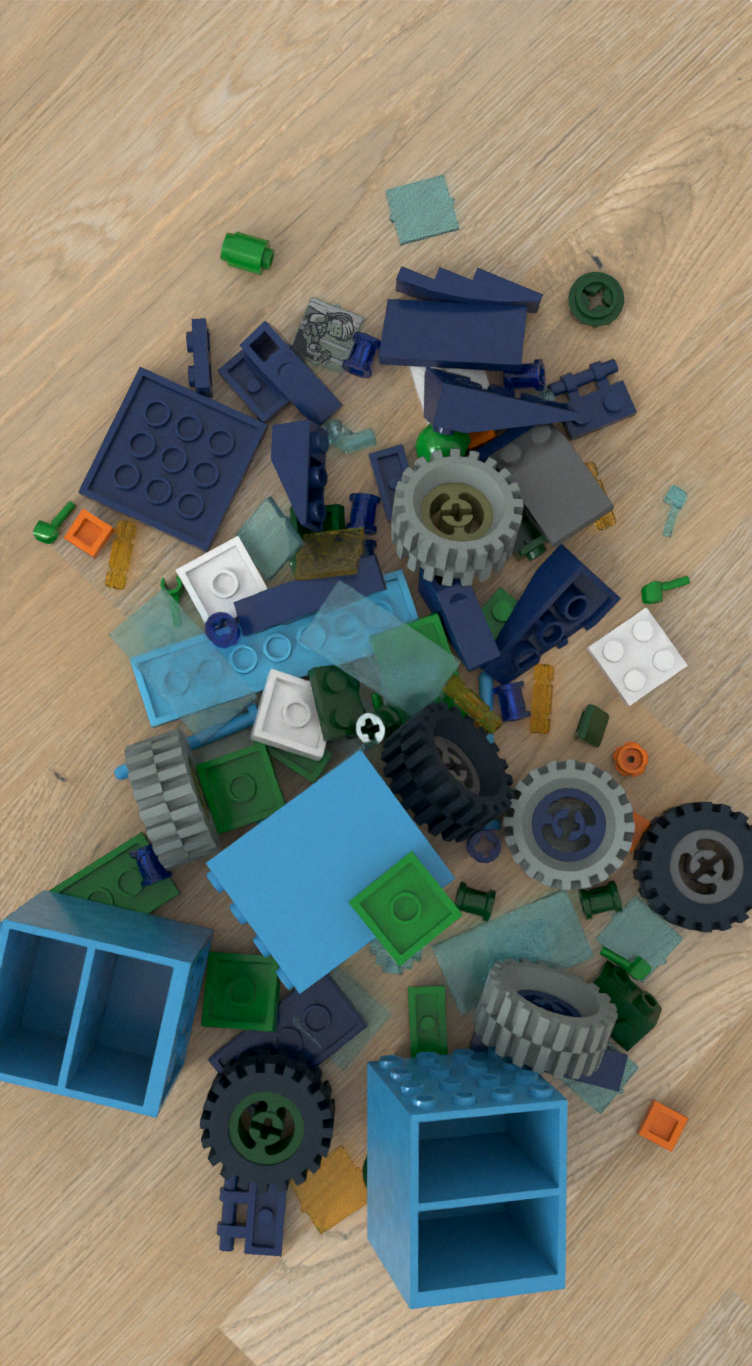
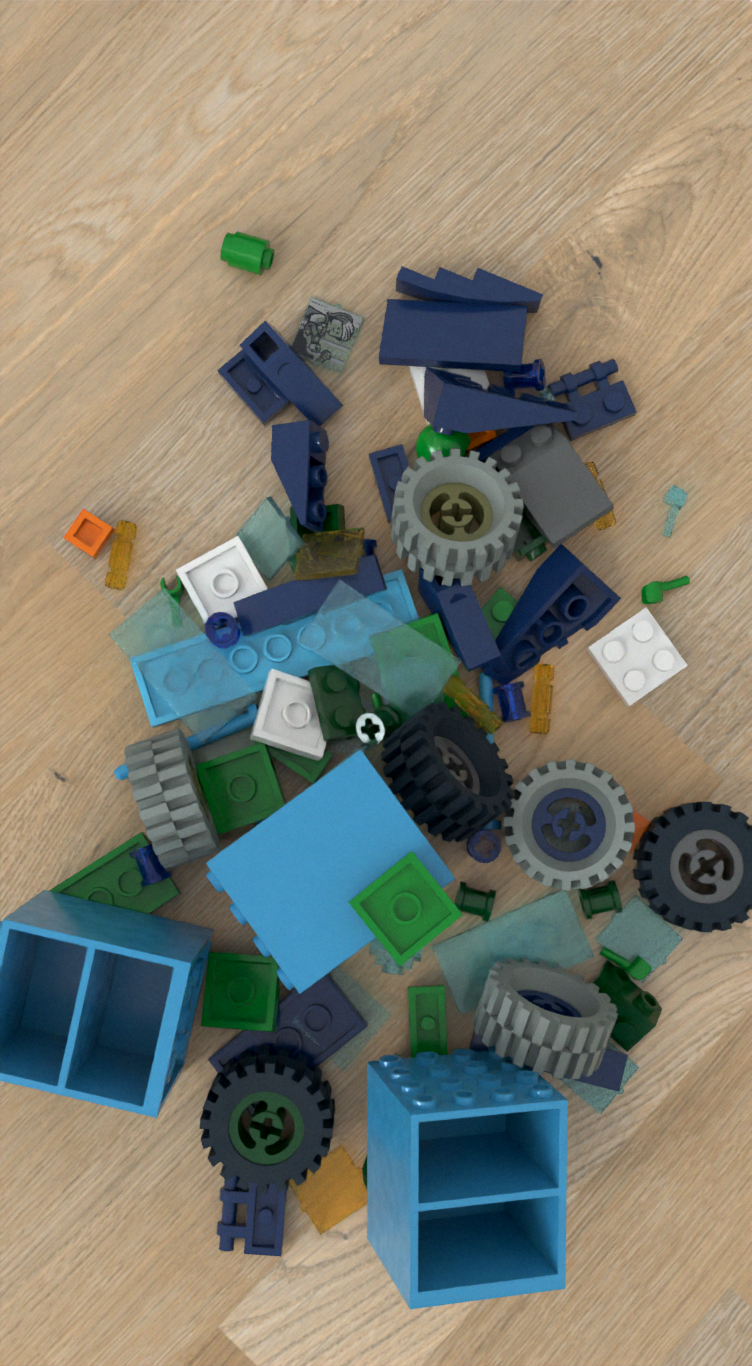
(49, 532): green hand -> none
(173, 459): dark blue plate -> none
(199, 344): dark blue plate -> none
(345, 439): clear light blue arm -> none
(362, 355): clear blue bush -> none
(363, 512): clear blue bush -> none
(422, 210): clear light blue piece -> none
(590, 285): dark green gear -> none
(591, 726): dark green slope -> none
(640, 757): orange plate -> none
(662, 1125): orange plate -> none

